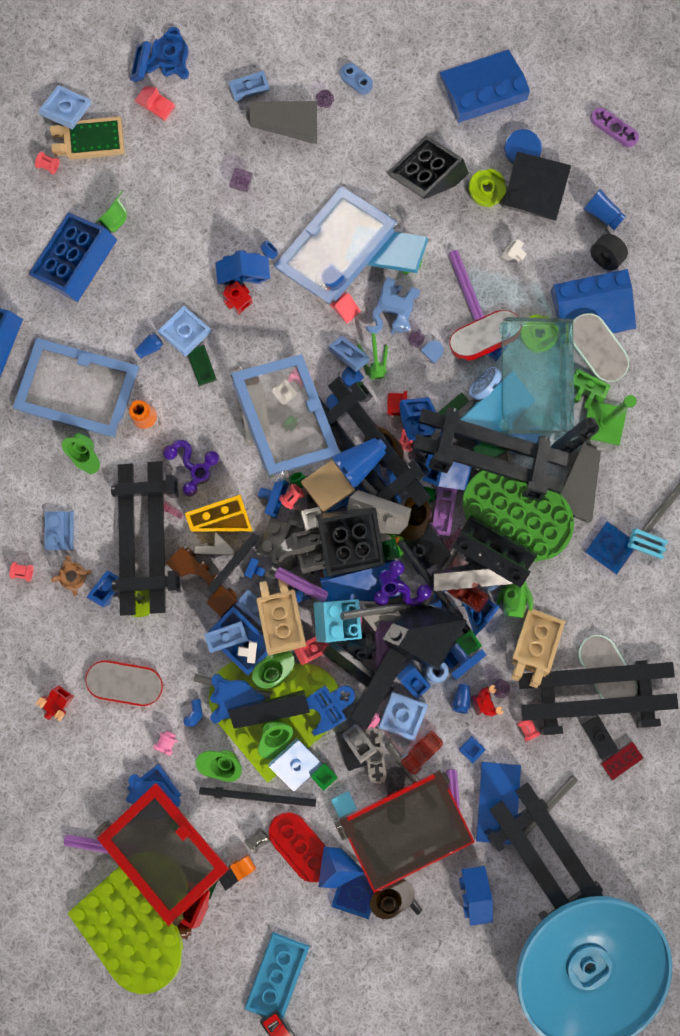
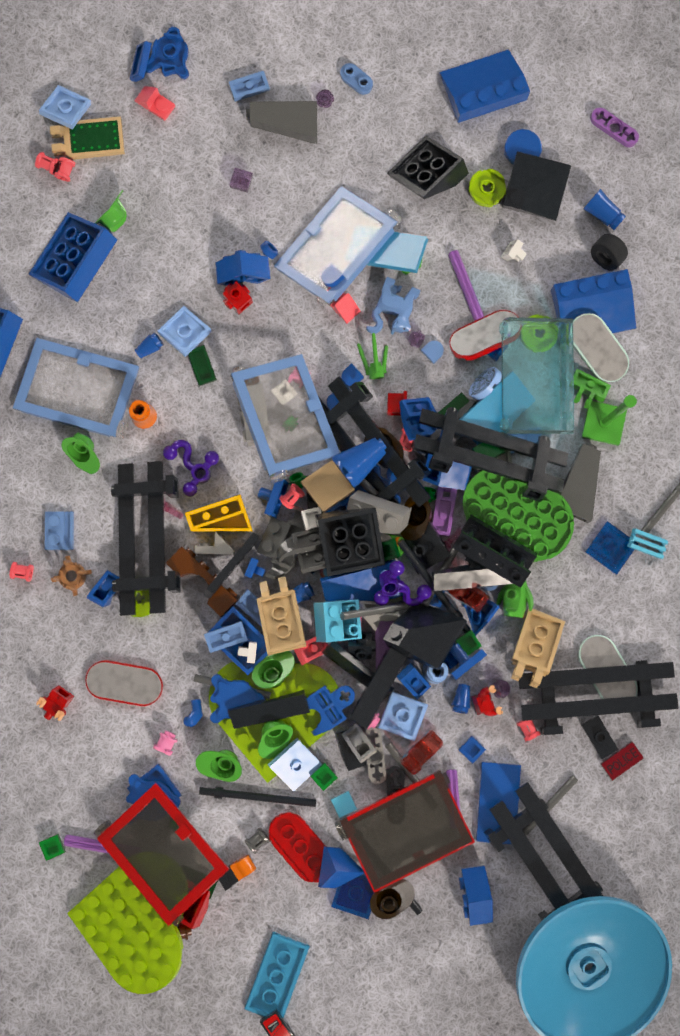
(52, 847): none -> green plate
(64, 169): none -> coral bush
(301, 584): medium lavender axle -> none
(348, 353): medium blue plate -> none
(584, 431): black beam -> none

